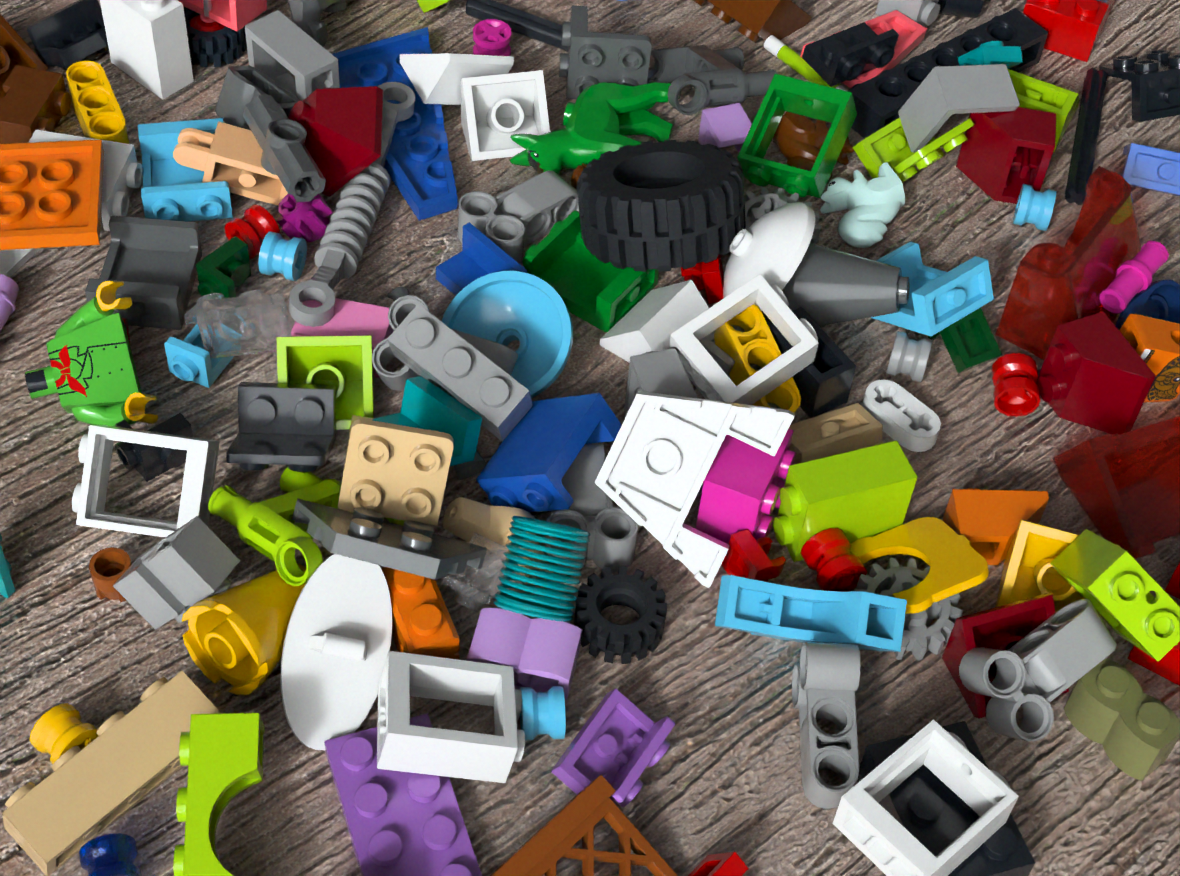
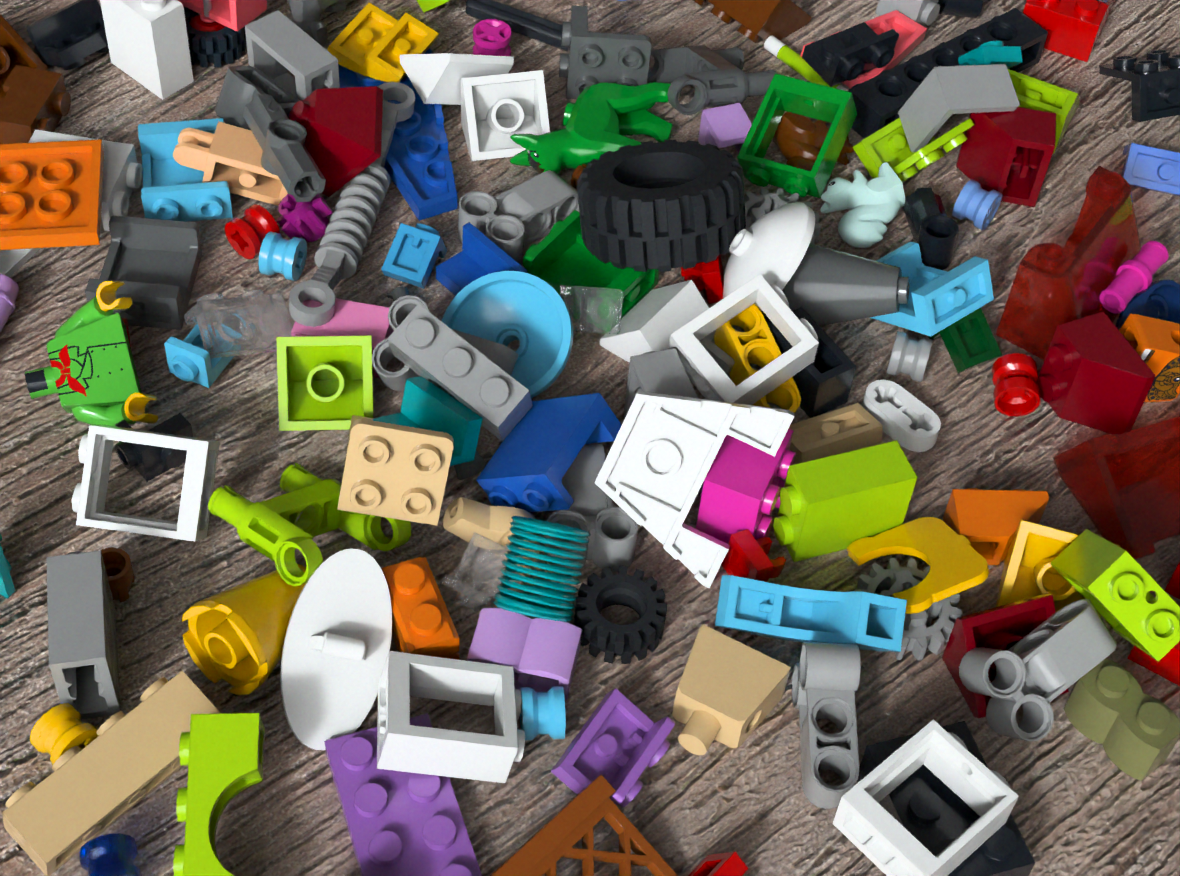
(83, 633): none -> light grey brick
(95, 102): yellow beam -> none
(177, 573): light grey brick -> none
(224, 269): dark green bracket -> none
(284, 426): black bracket -> none
(375, 41): none -> yellow slope
(379, 542): dark grey wing -> none
(413, 254): none -> dark azure bracket
(593, 308): none -> clear bracket
(725, 691): none -> tan torso
(831, 558): red wheel -> none
(931, 227): none -> black piece
(977, 204): none -> medium blue wheel
(1034, 207): medium azure wheel -> none
(1086, 135): black axle -> none

